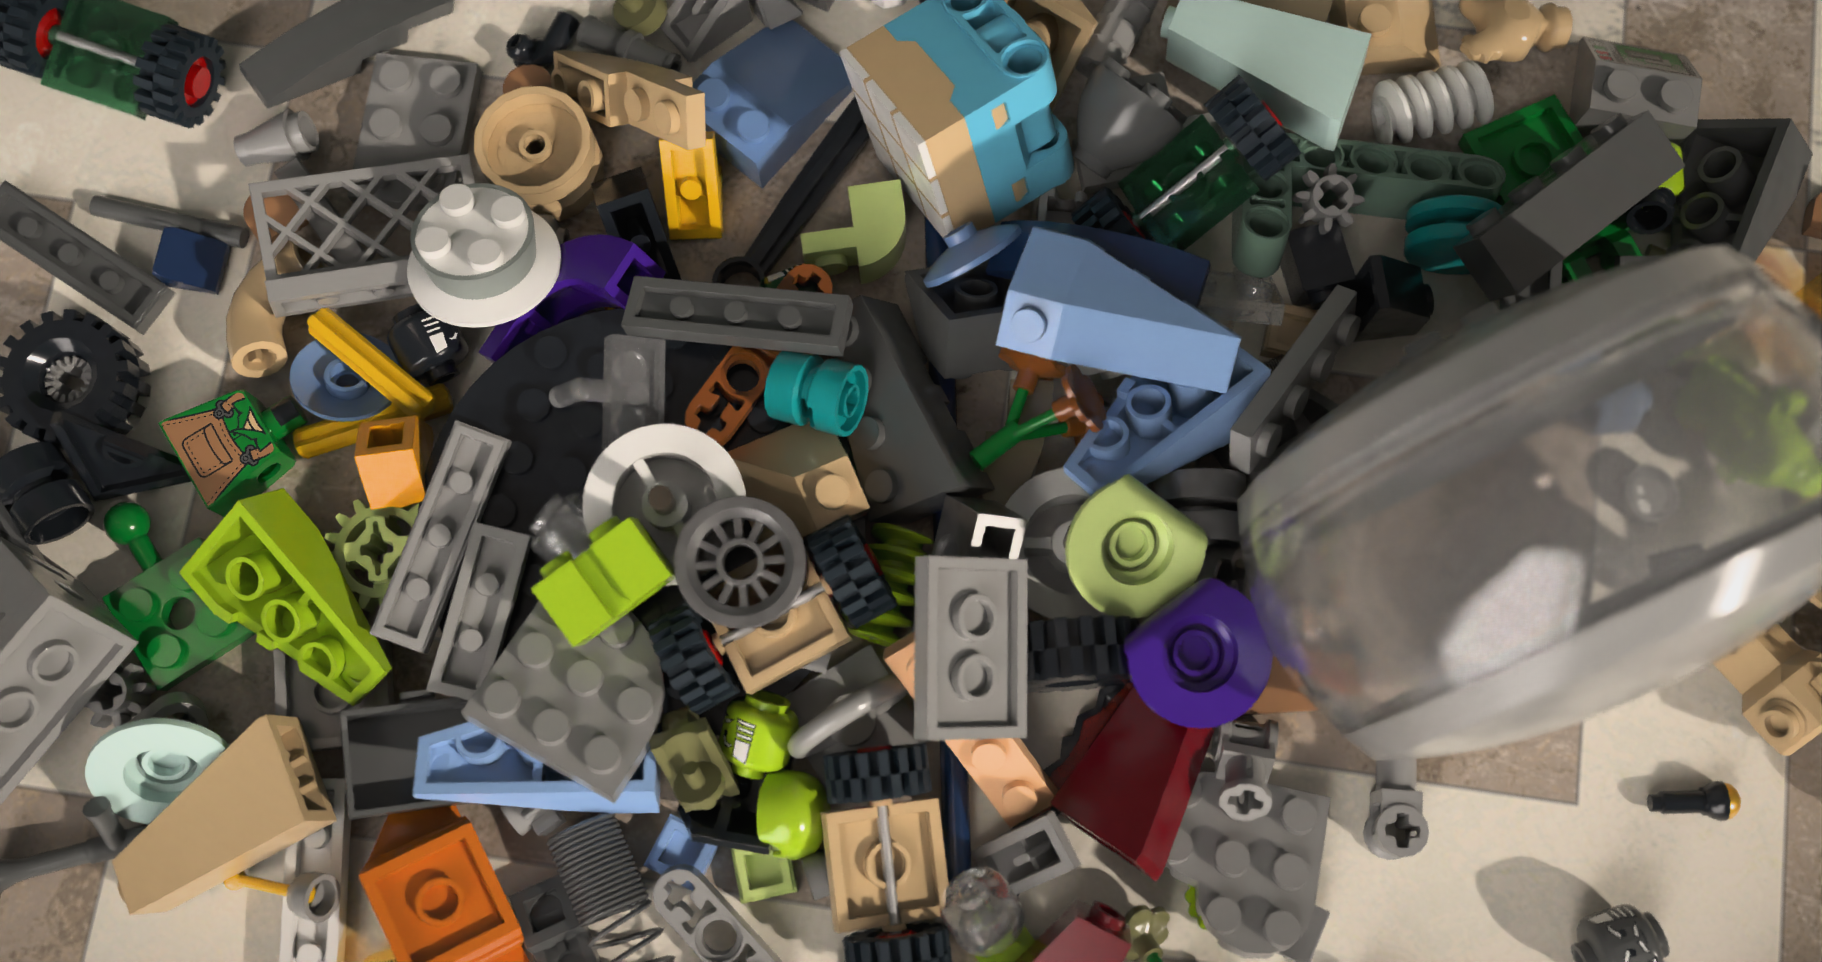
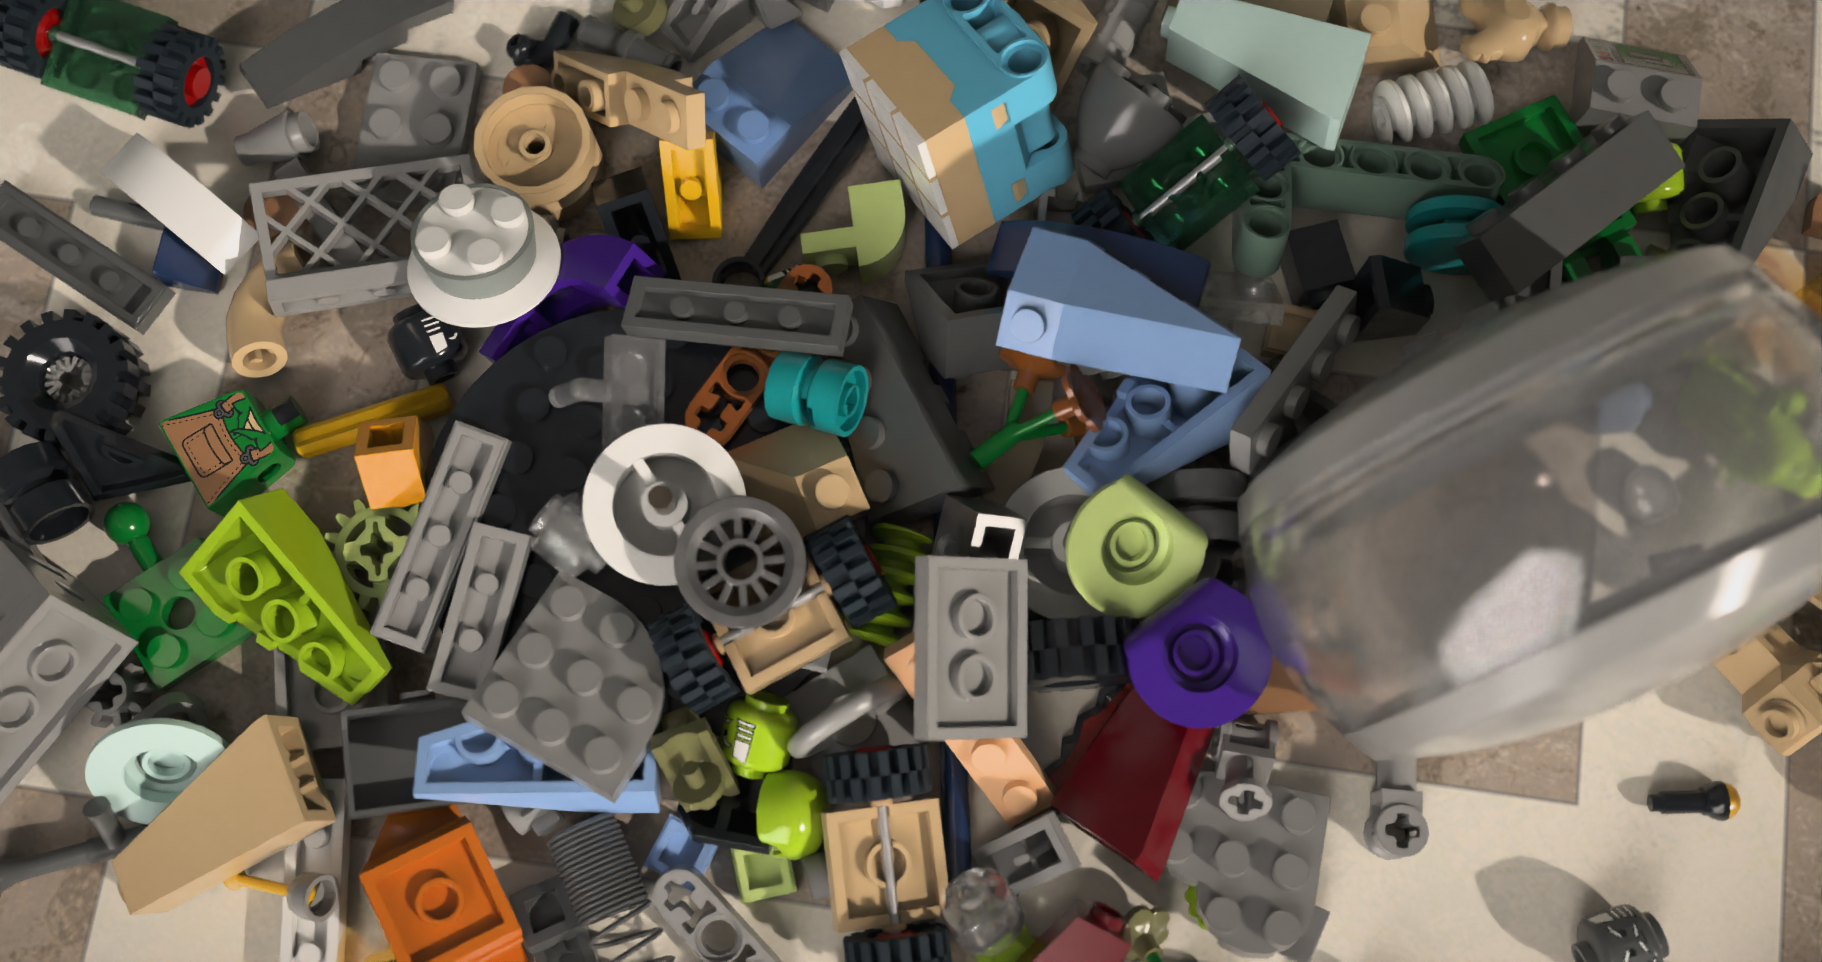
(180, 203): none -> white arch
(319, 380): medium blue dish -> none
(371, 363): yellow axle -> none
(604, 581): lime brick -> none
(969, 249): medium blue dish -> none
(1317, 187): light grey gear -> none
(1652, 212): black plate -> none

